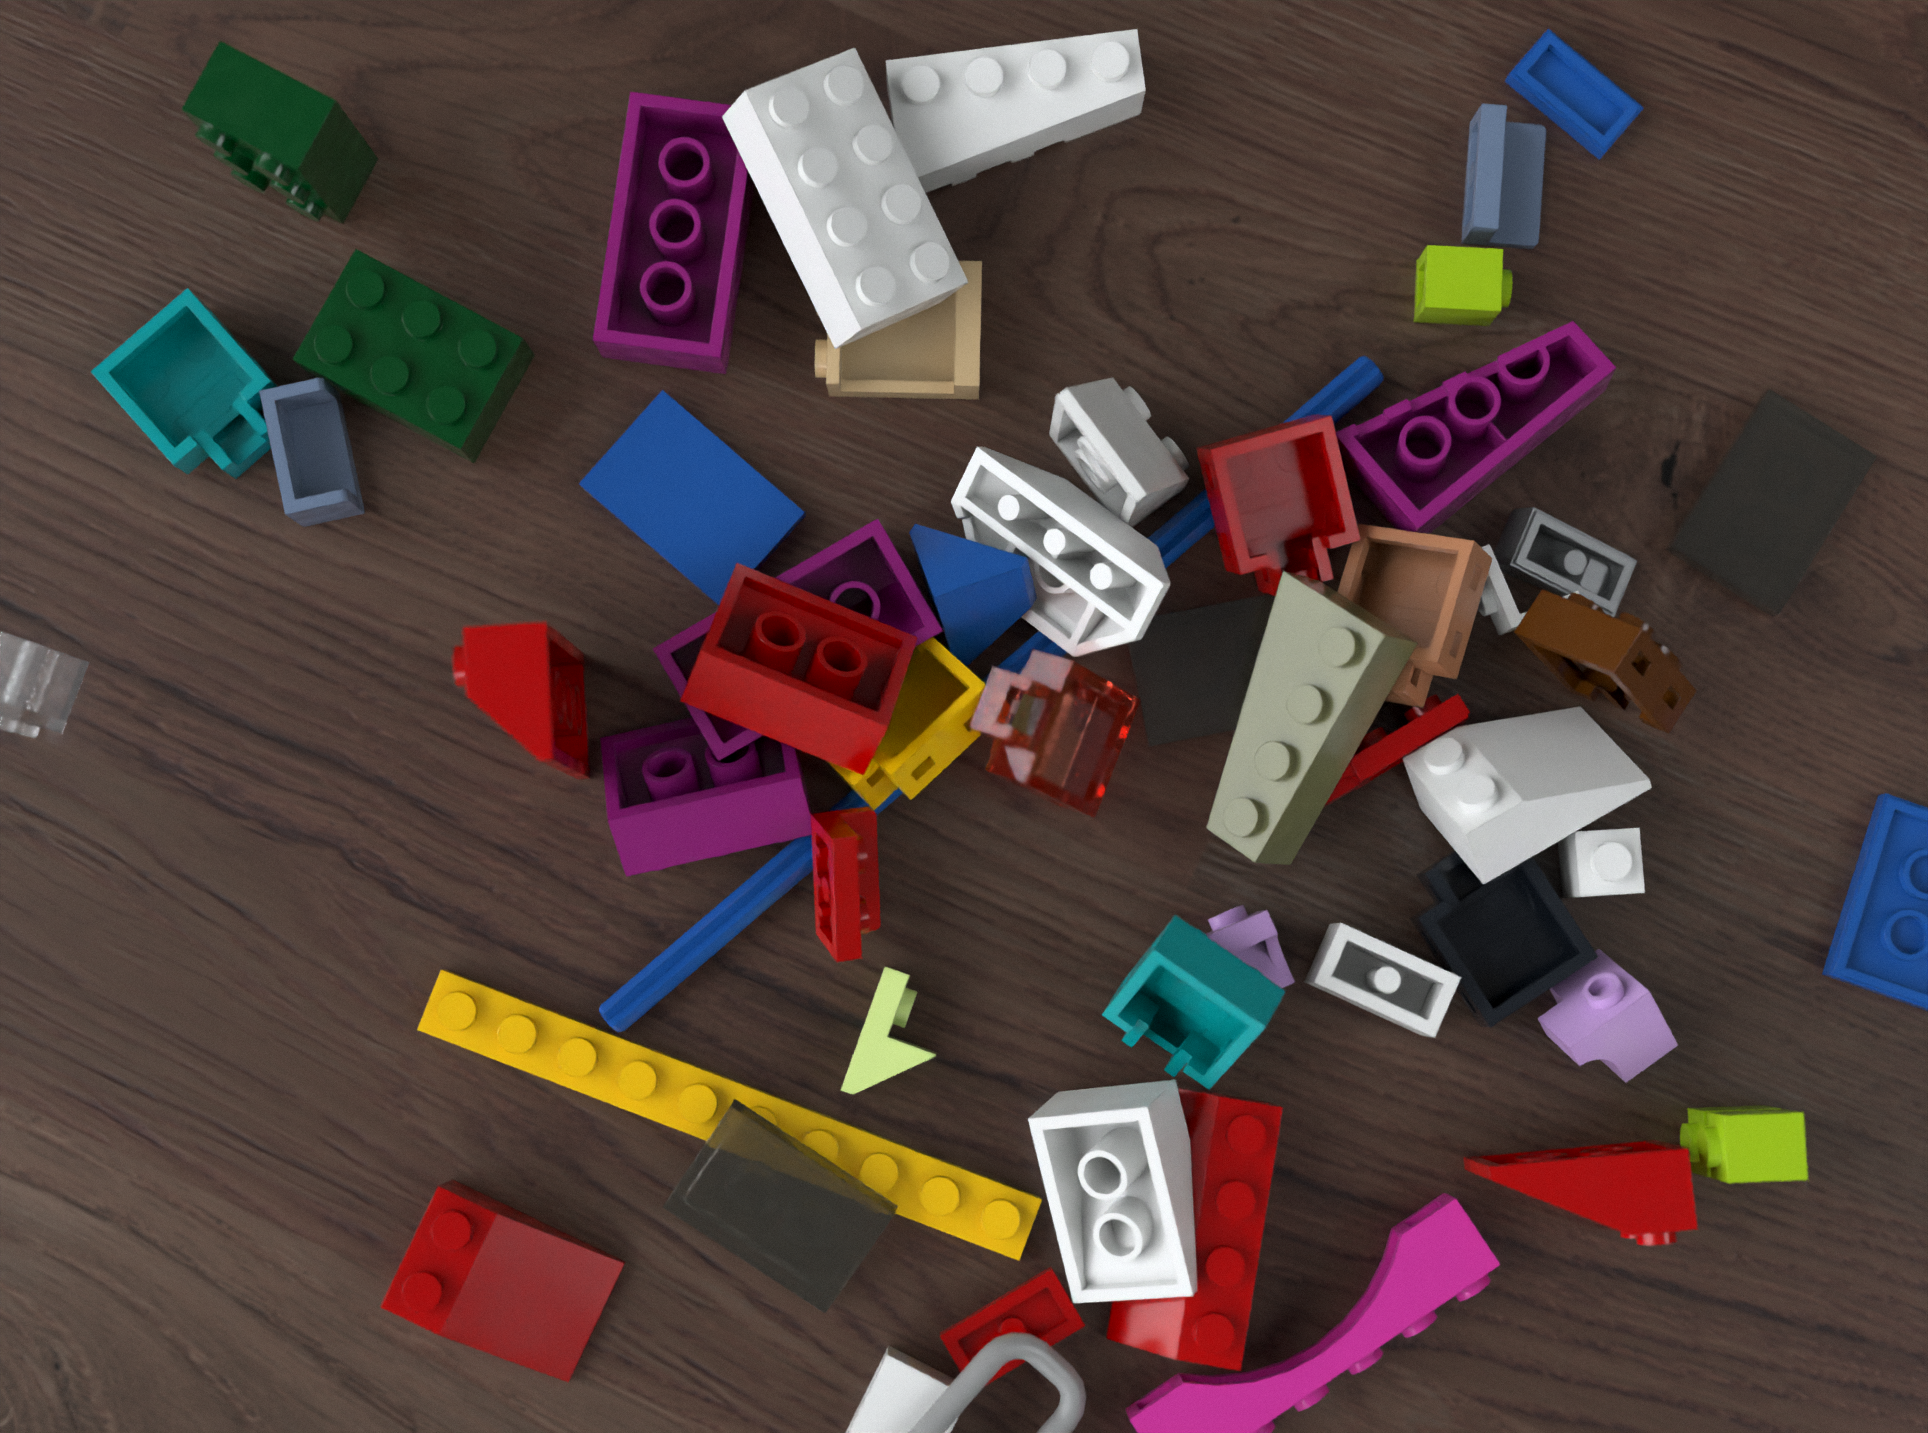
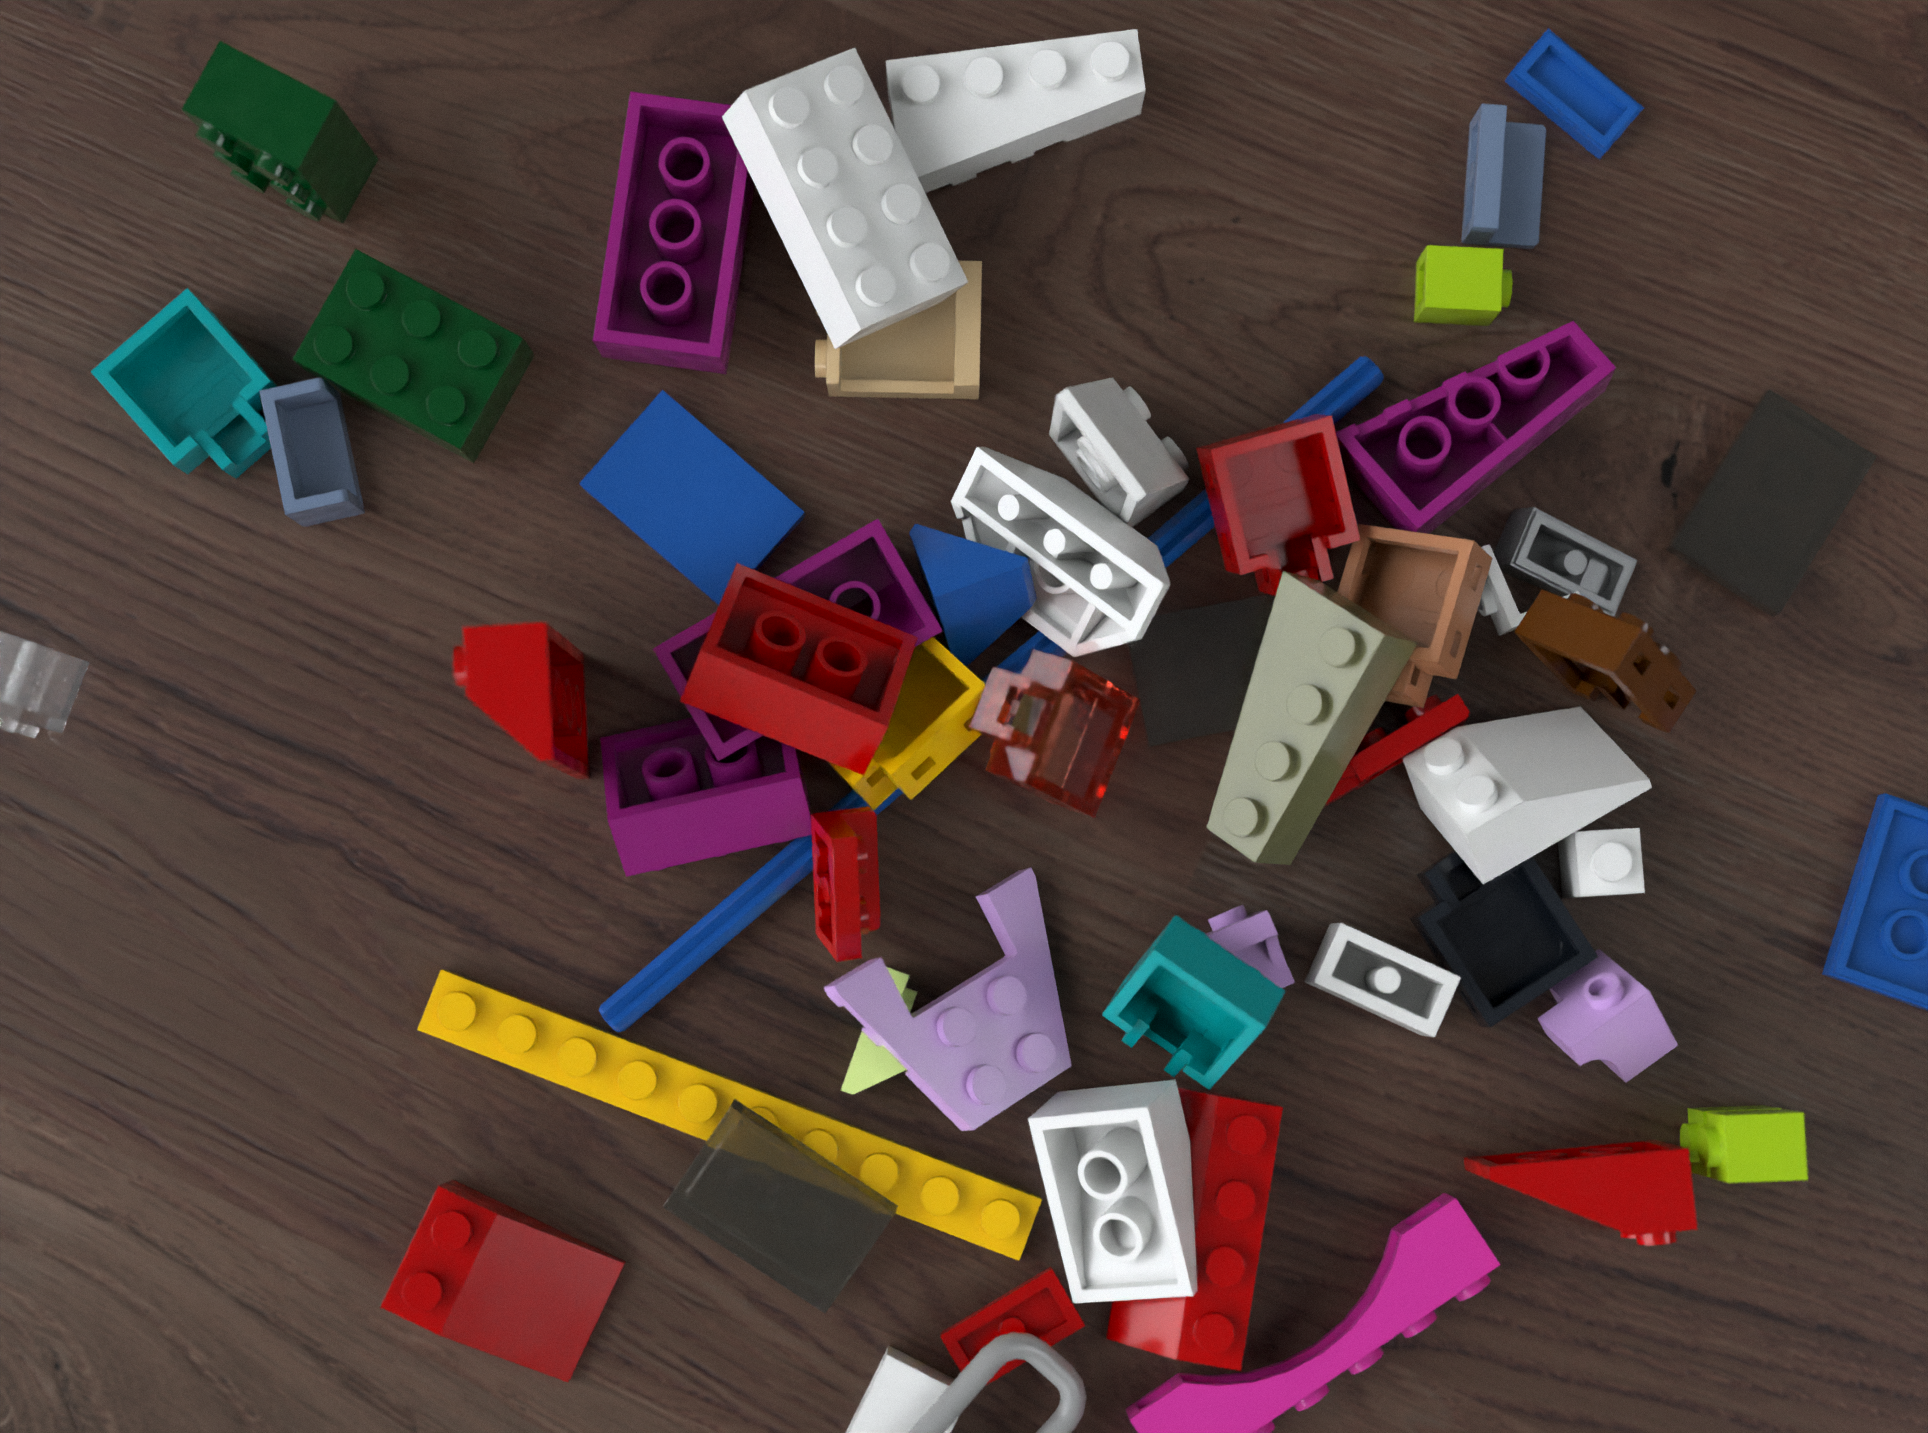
(985, 1037): none -> lavender wing

